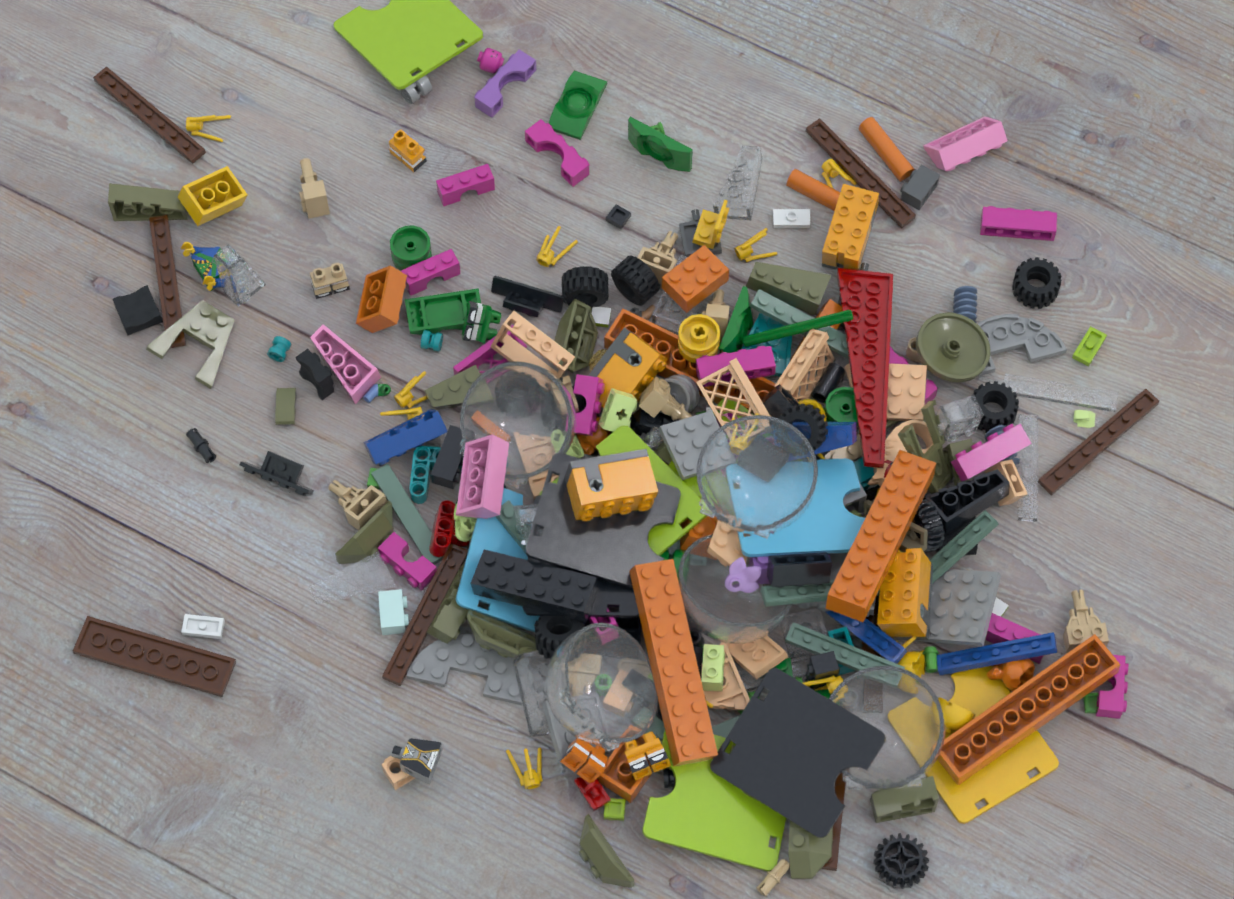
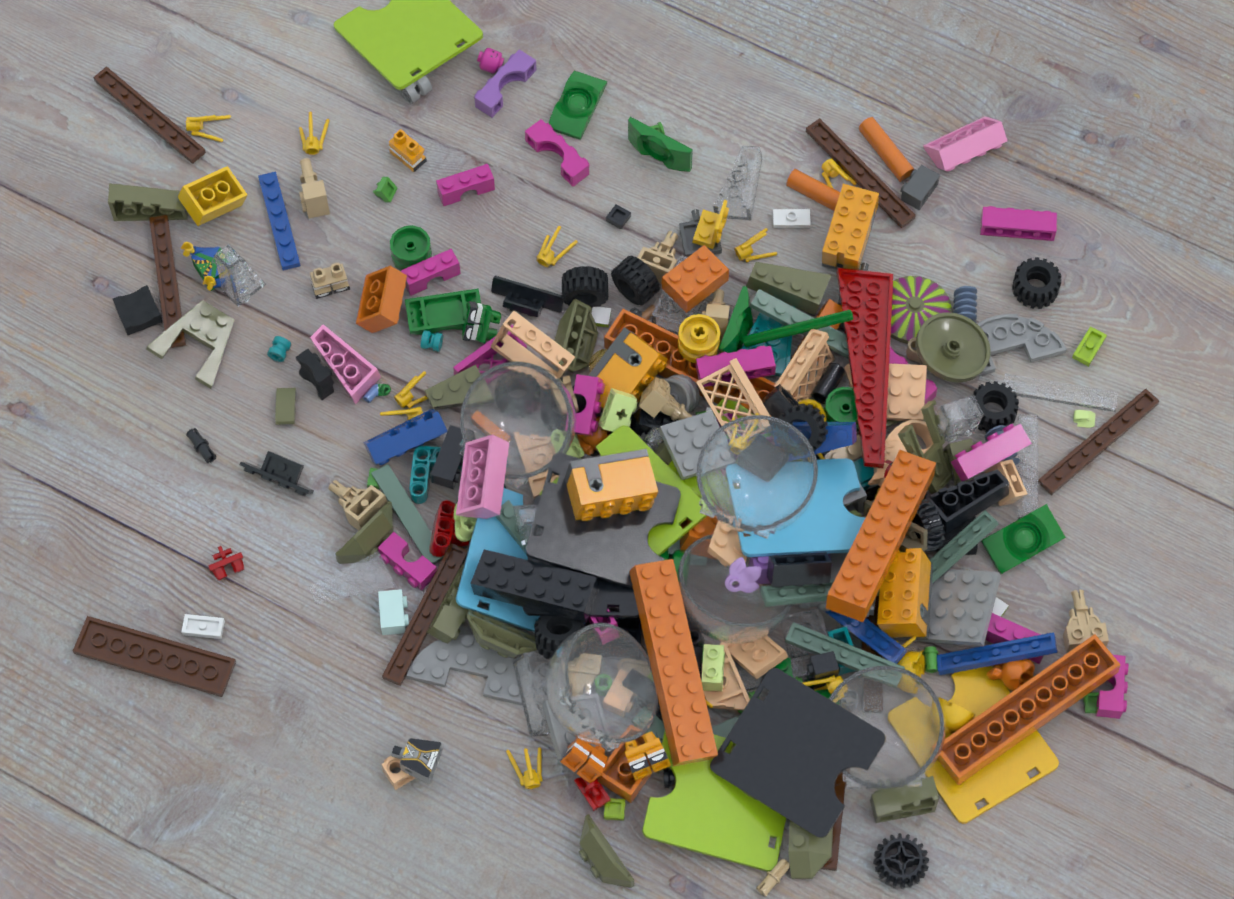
(218, 567): none -> red hips
(279, 221): none -> blue plate
(312, 144): none -> yellow plant
(385, 189): none -> bright green tile
(913, 303): none -> dish
(1023, 539): none -> green slope

